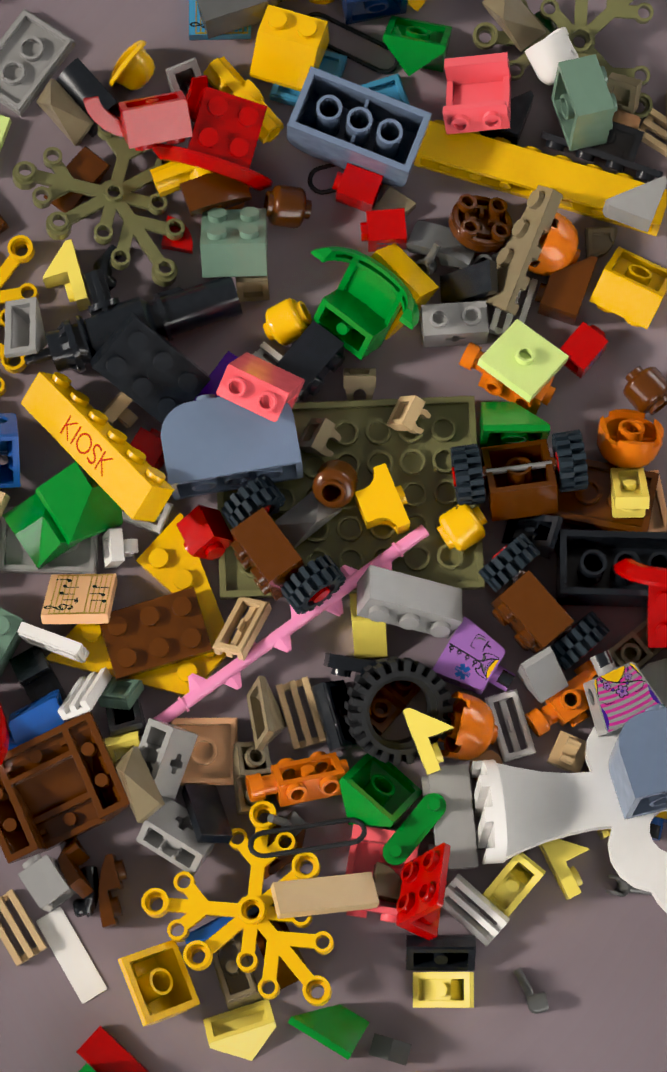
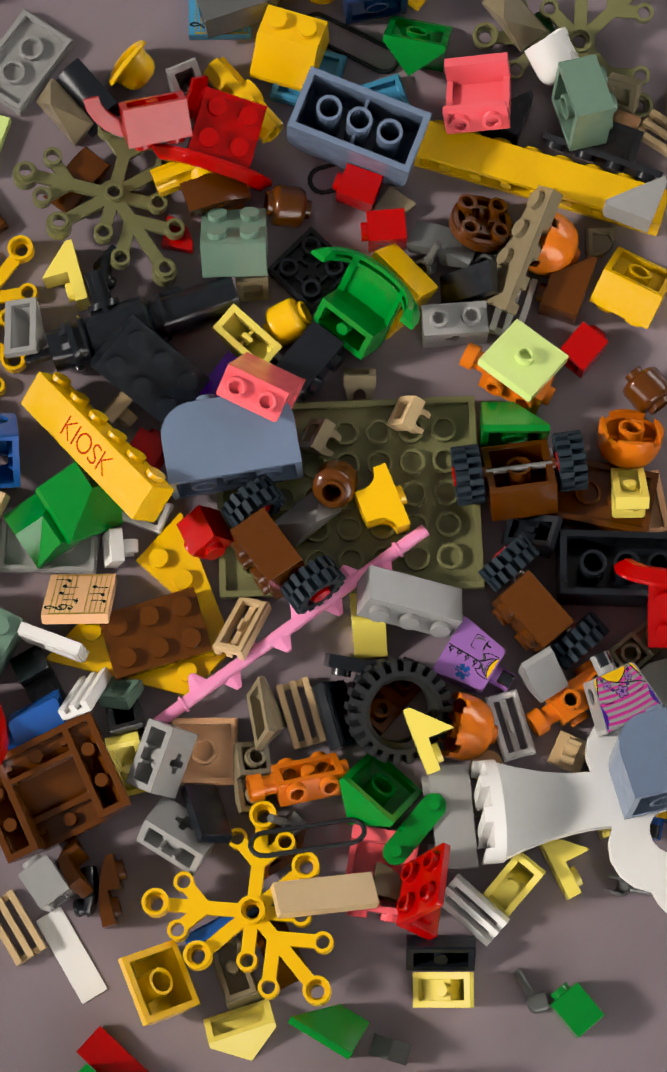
(138, 784): dark tan slope -> none
(244, 335): none -> light yellow slope
(304, 274): none -> black tile
(462, 527): yellow head -> none
(575, 1008): none -> green brick

